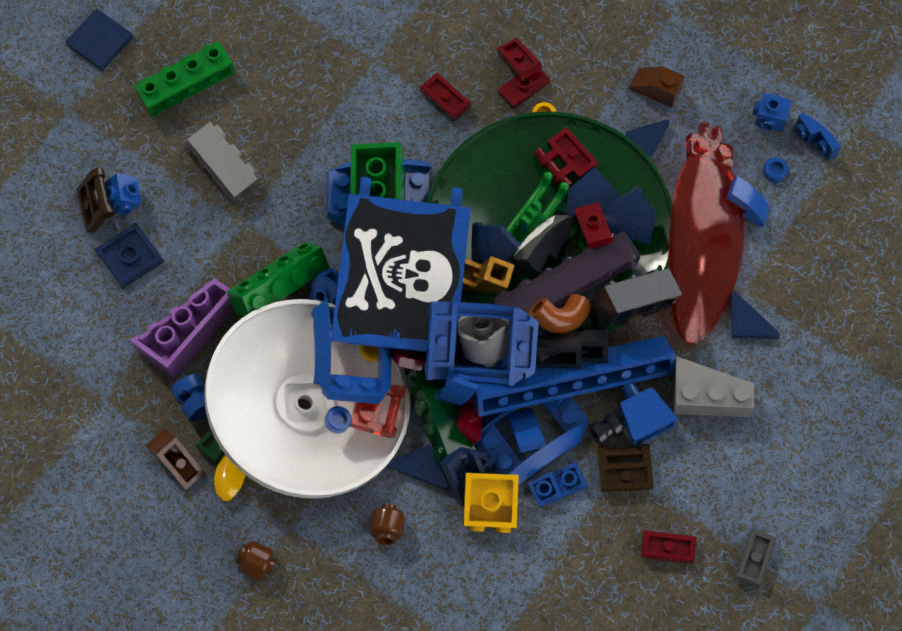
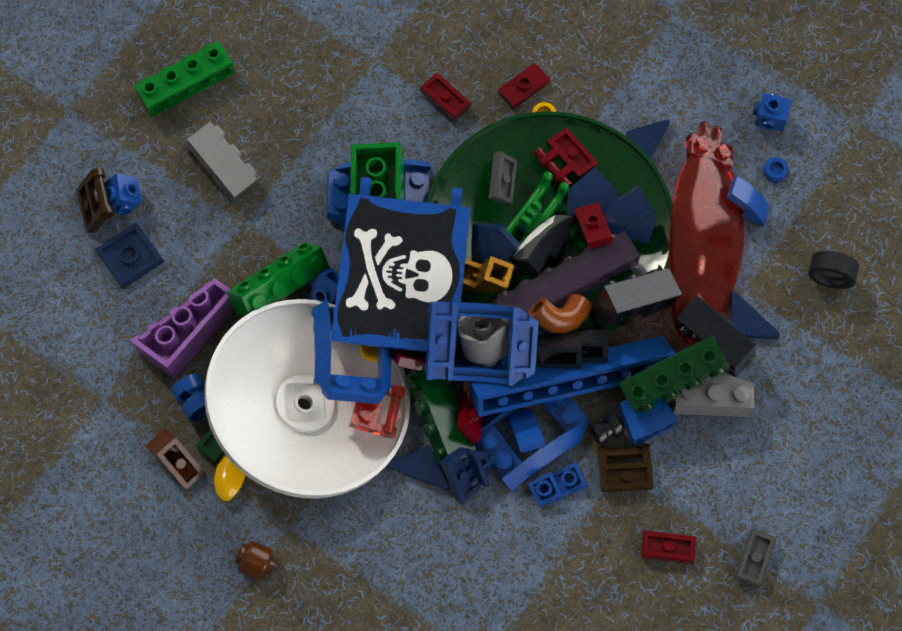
(99, 39): dark blue tile -> none
(337, 419): blue tile -> none
(387, 524): reddish brown head -> none
(457, 390): blue slope -> none
(491, 502): yellow plate -> none
(502, 179): none -> dark grey plate
(519, 58): dark red plate -> none
(658, 84): reddish brown slope -> none
(673, 375): none -> dark green brick
(703, 321): none -> black wedge
(813, 131): blue slope -> none
(833, 269): none -> black tyre

